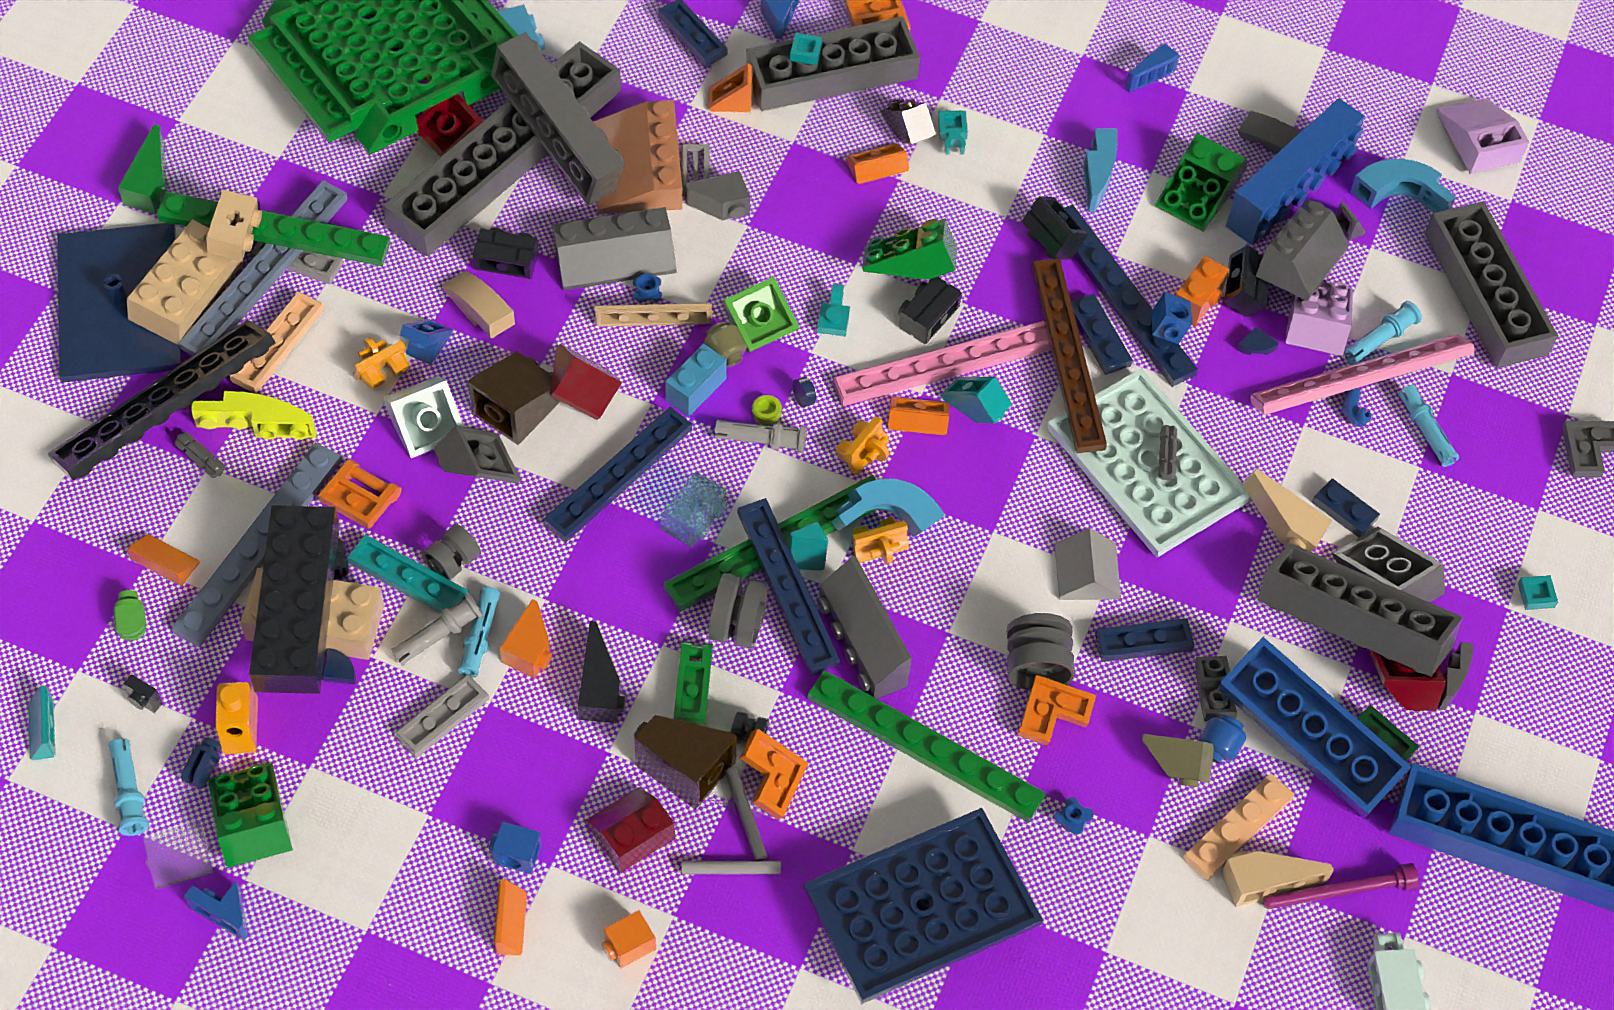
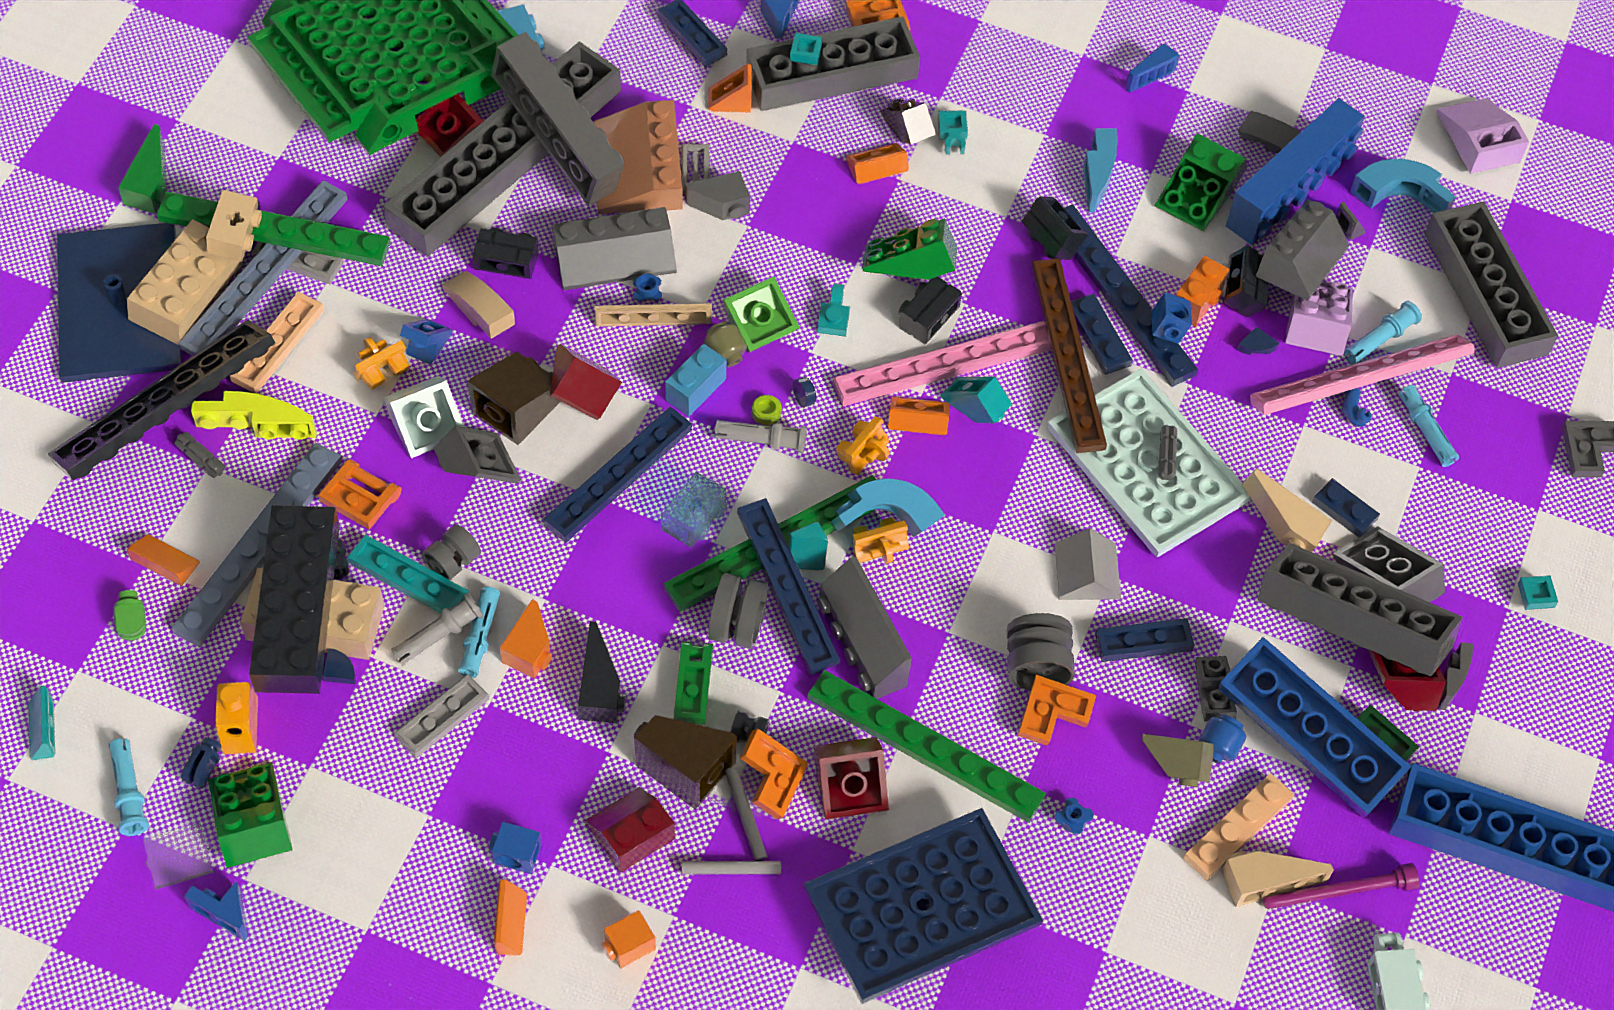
(142, 694): black plate -> none
(851, 777): none -> dark red slope

